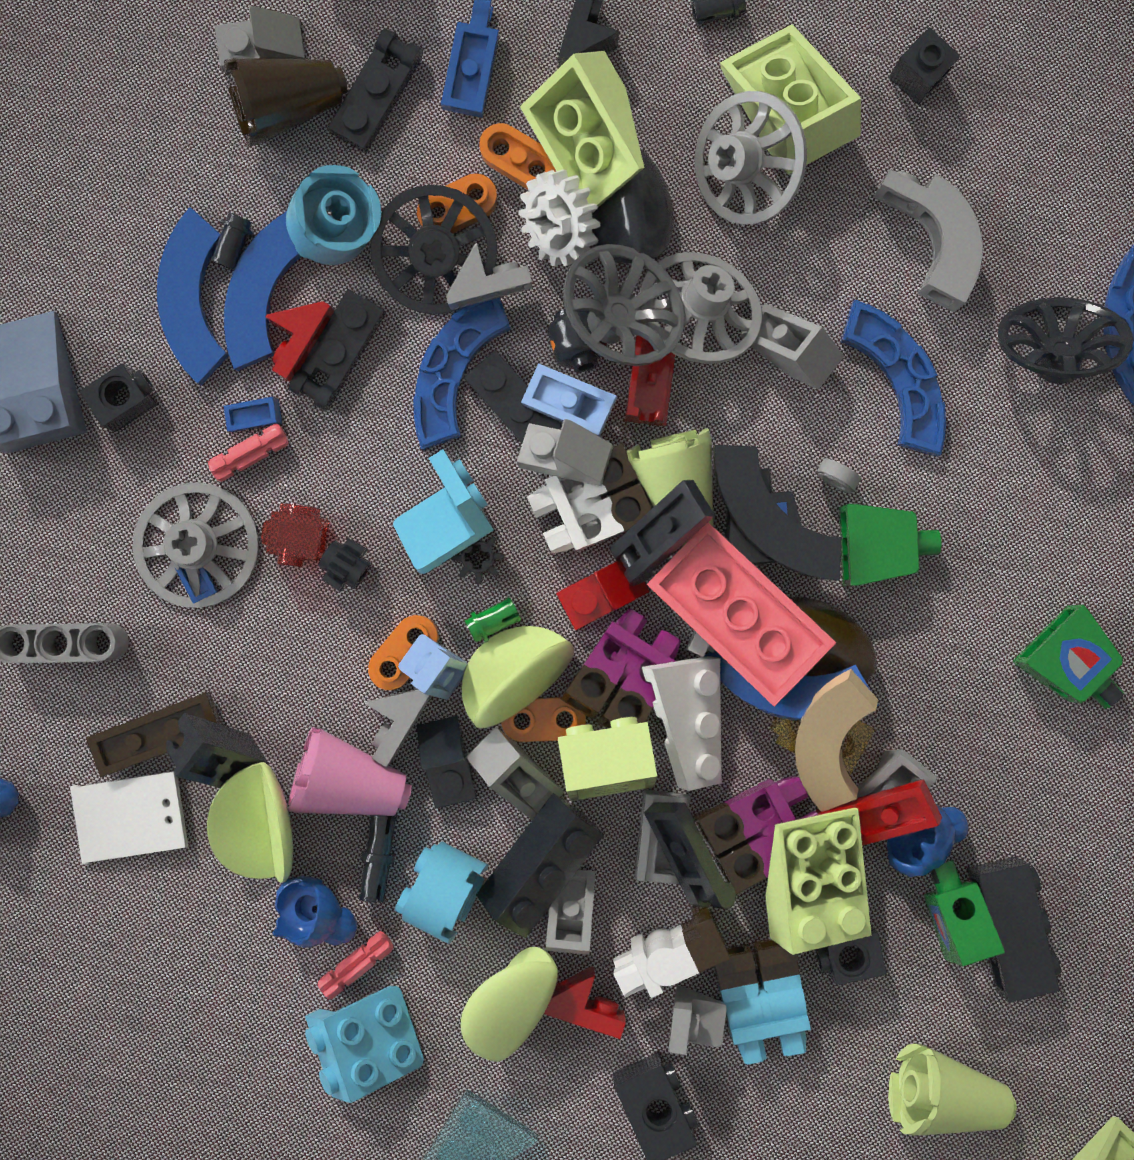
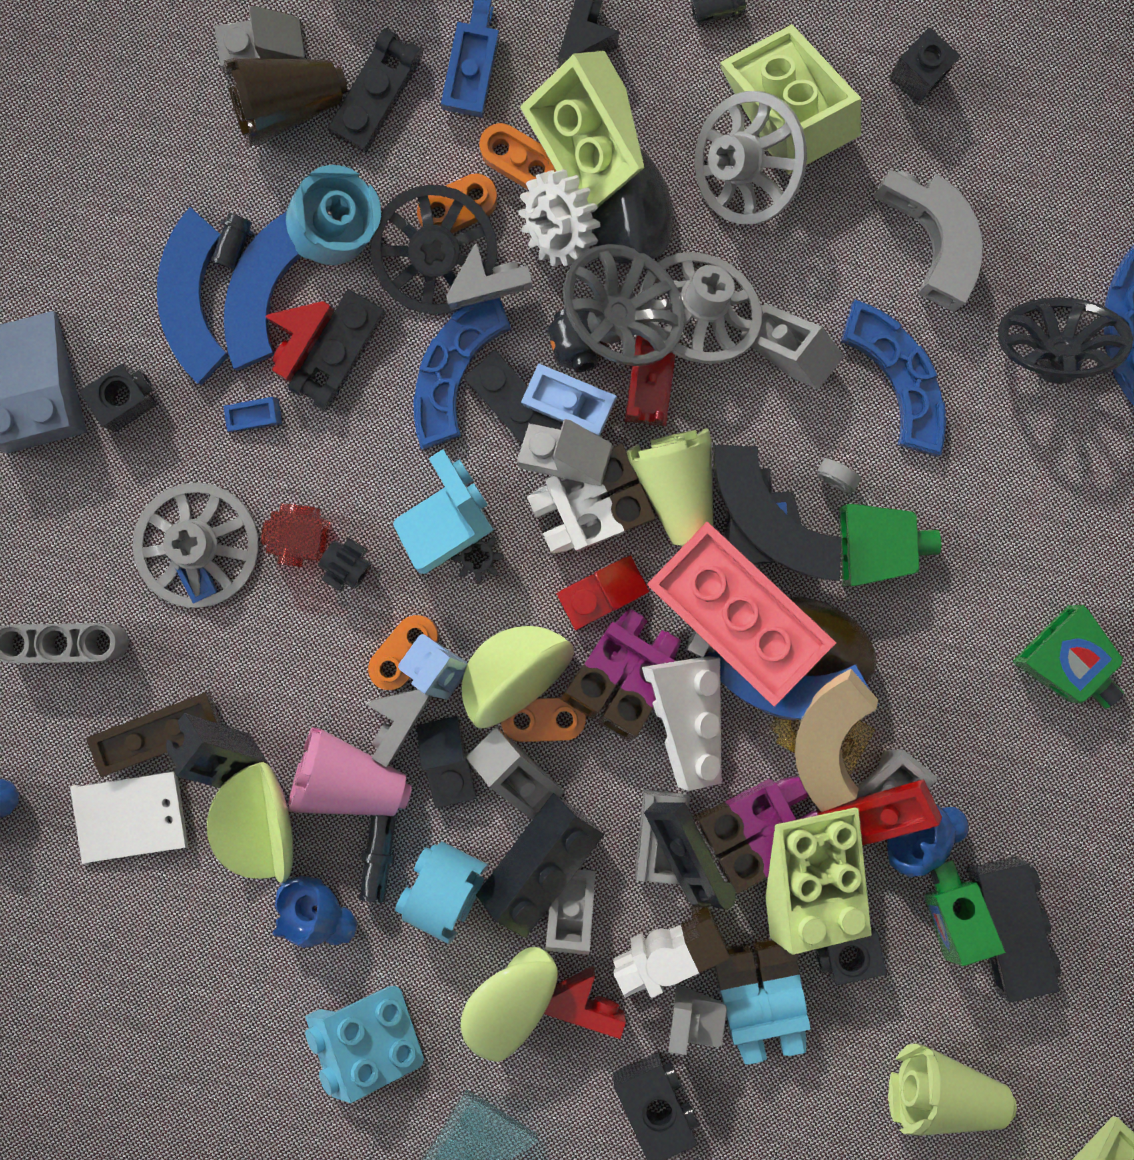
(248, 452): coral axle -> none
(355, 965): coral axle -> none
(492, 620): green pin -> none
(607, 759): yellowish green slope -> none
(662, 531): black plate -> none

